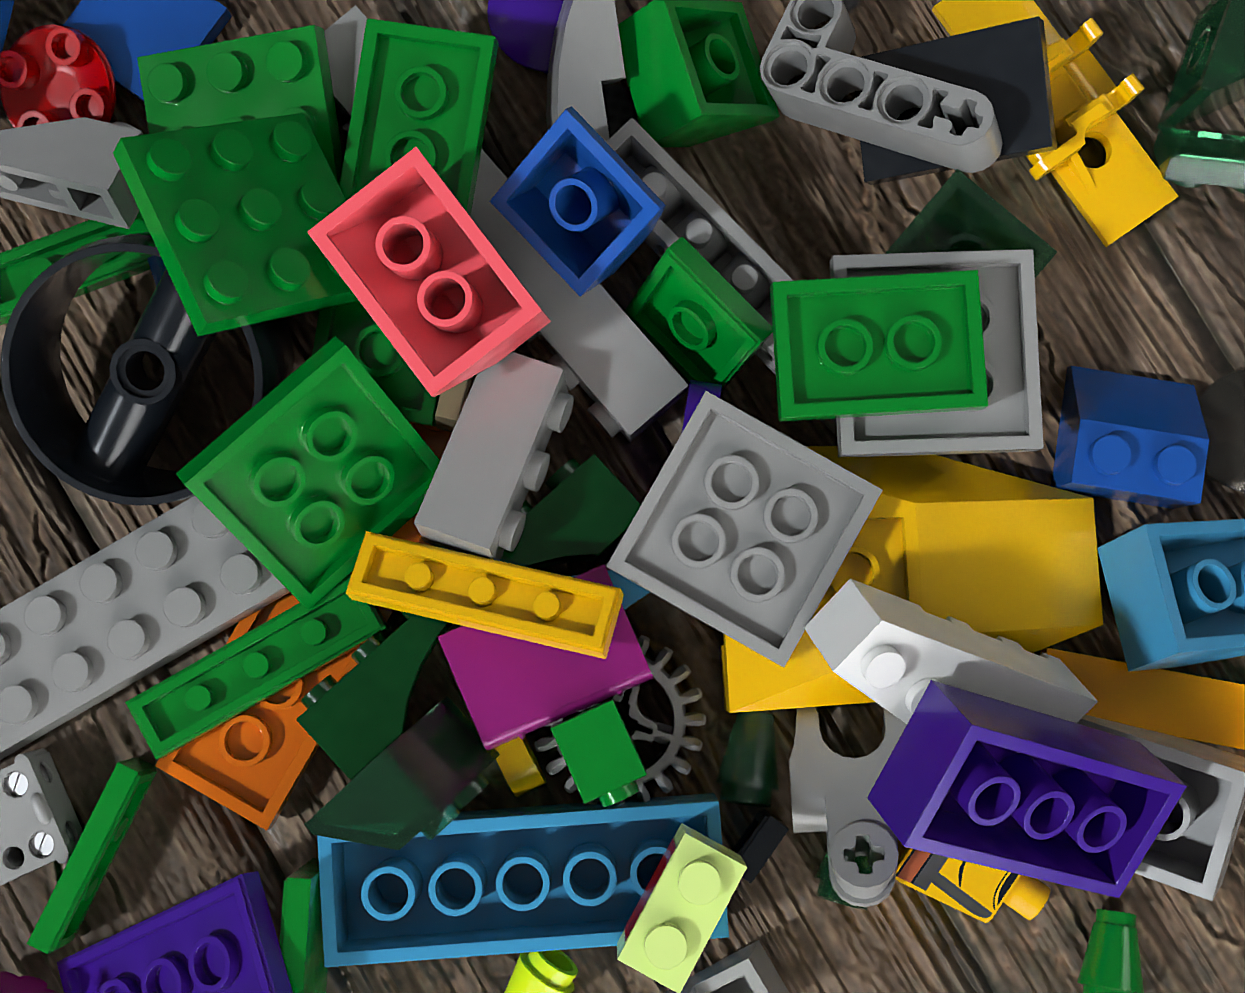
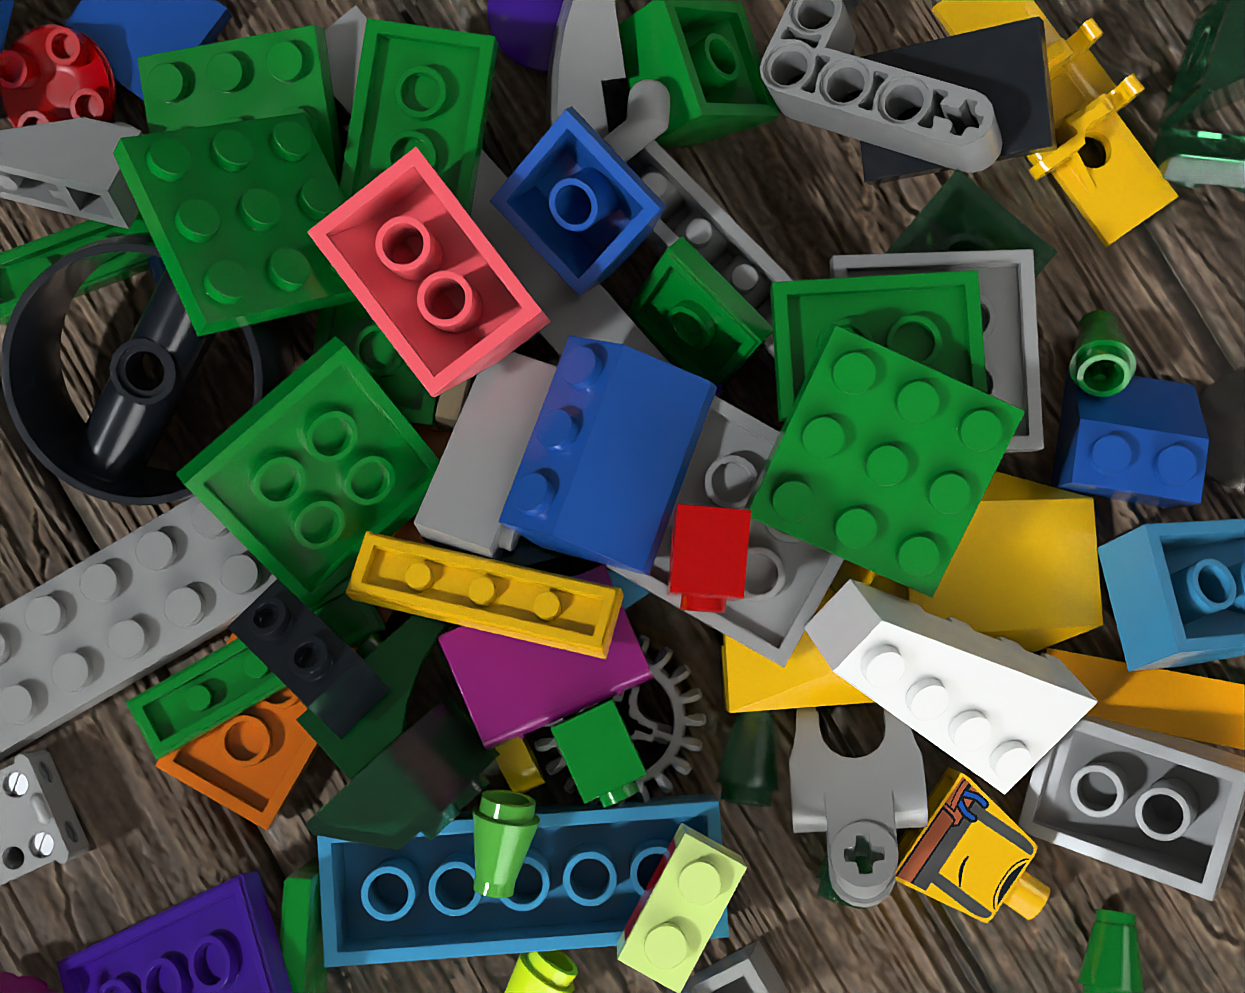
(93, 855): green tile -> none
(309, 658): none -> black brick
(502, 837): none -> bright green cone
(608, 455): none -> blue slope
(646, 119): none -> light grey arm
(708, 556): none -> red brick
(759, 842): black tile -> none
(882, 460): none -> green plate
(1023, 791): dark purple brick -> none
(1101, 357): none -> green cone

